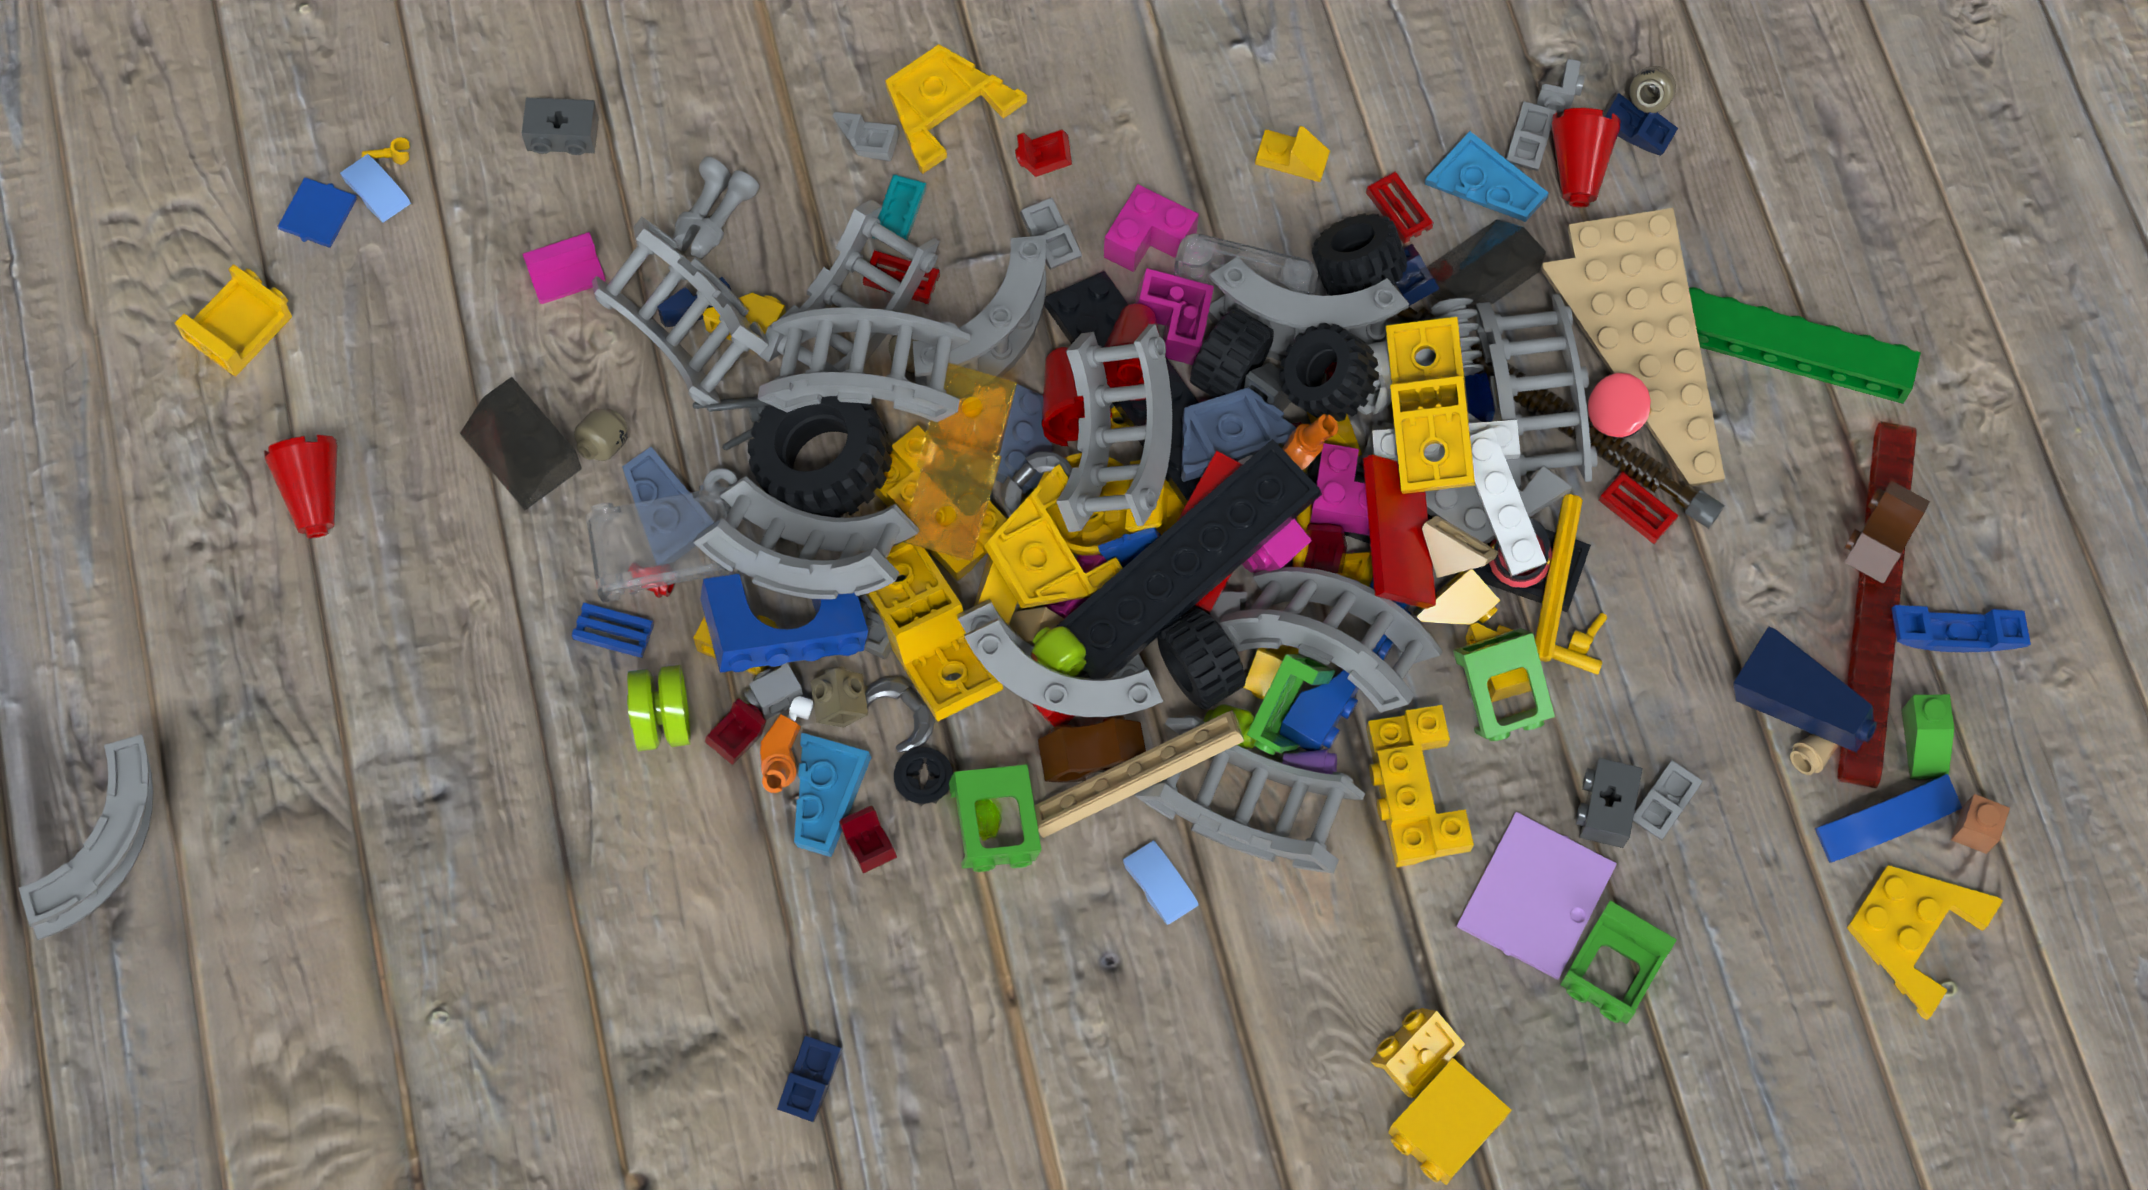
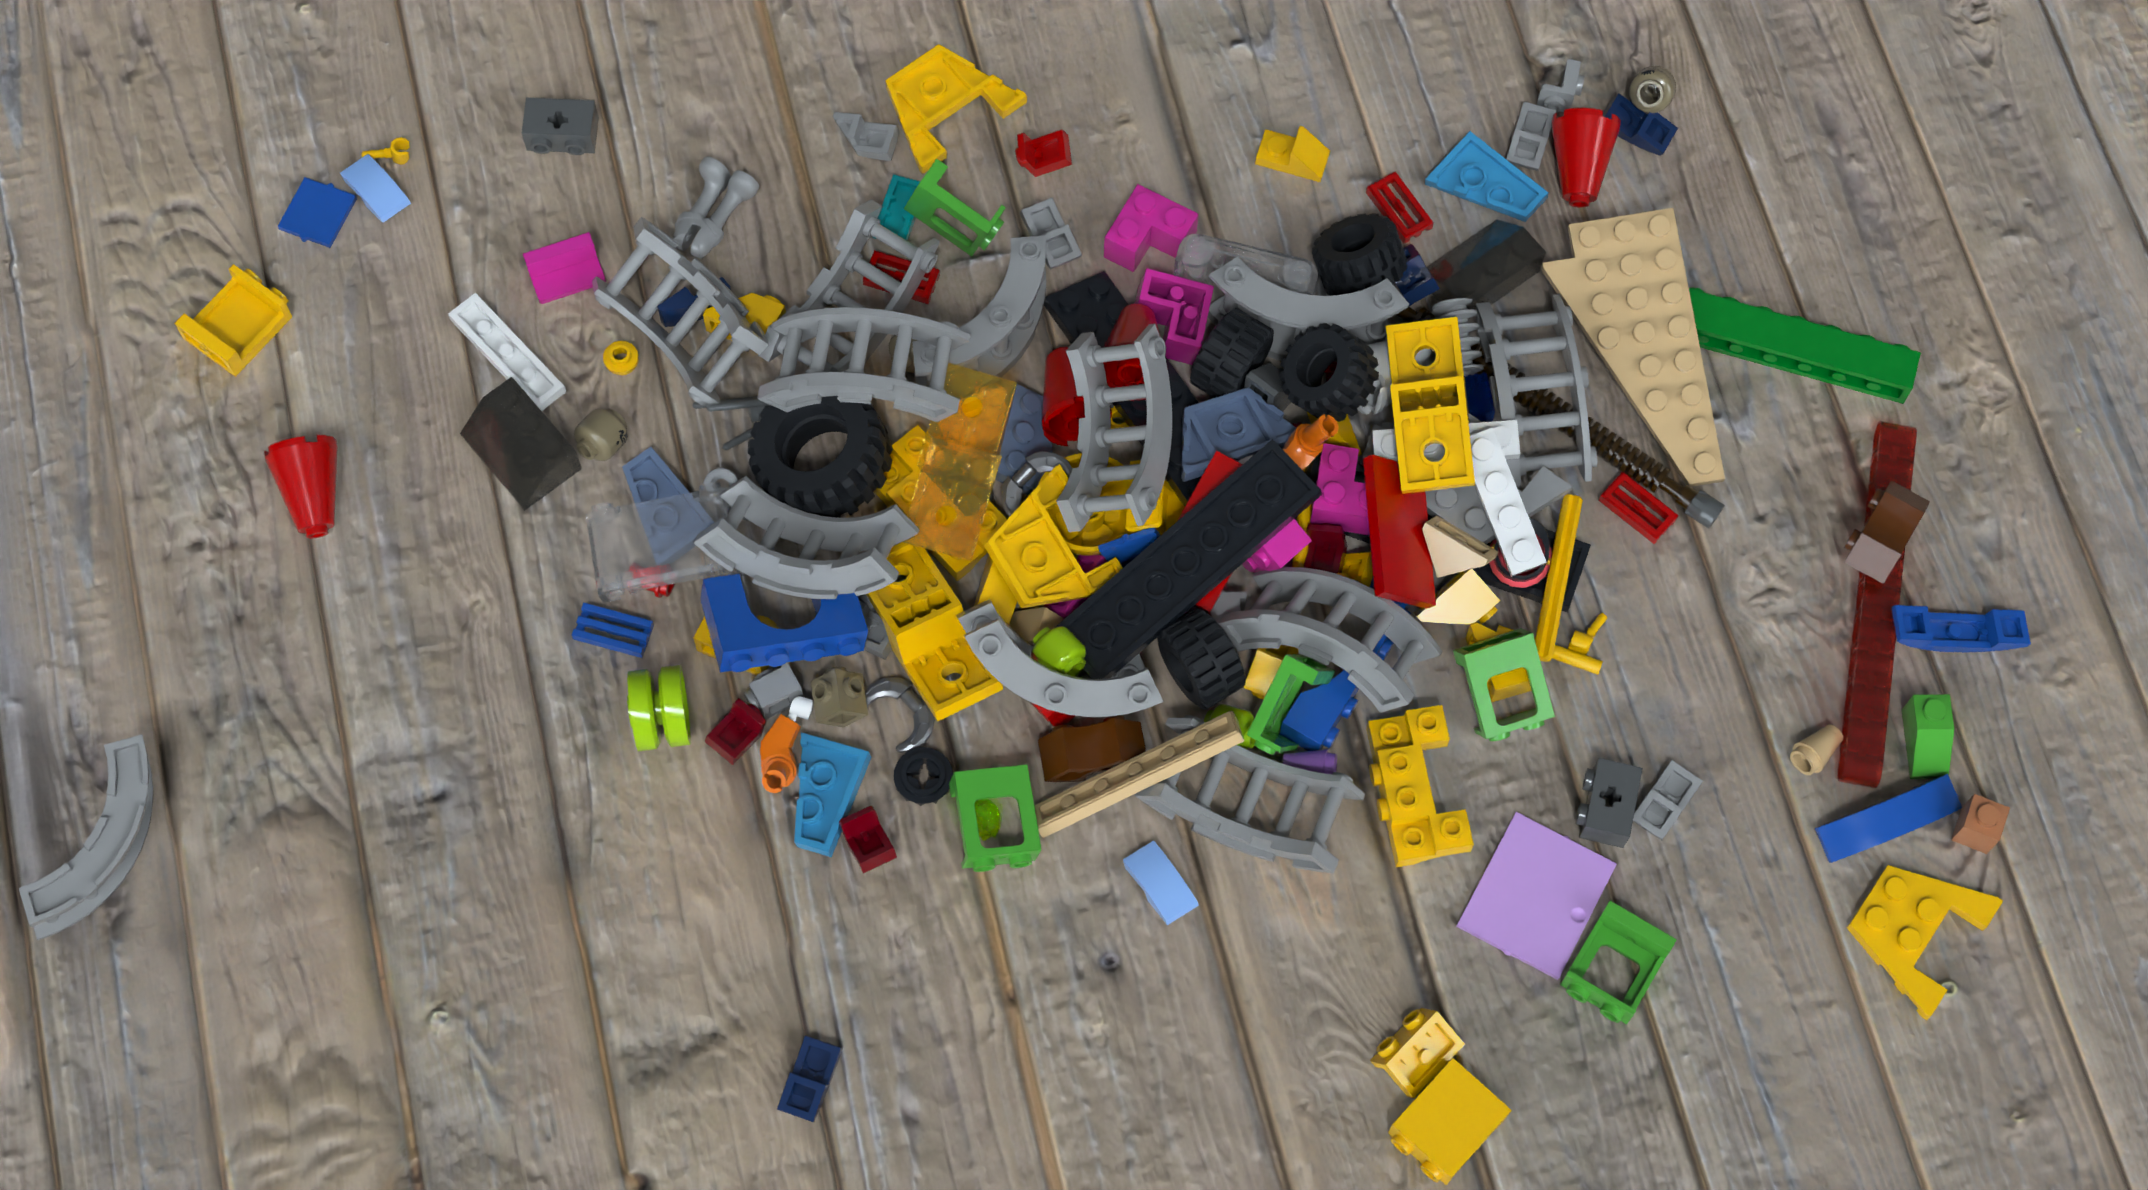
(506, 351): none -> white plate
(622, 366): none -> yellow plate
(930, 196): none -> bright green window
(1619, 405): coral piece -> none
(1803, 693): dark blue slope -> none

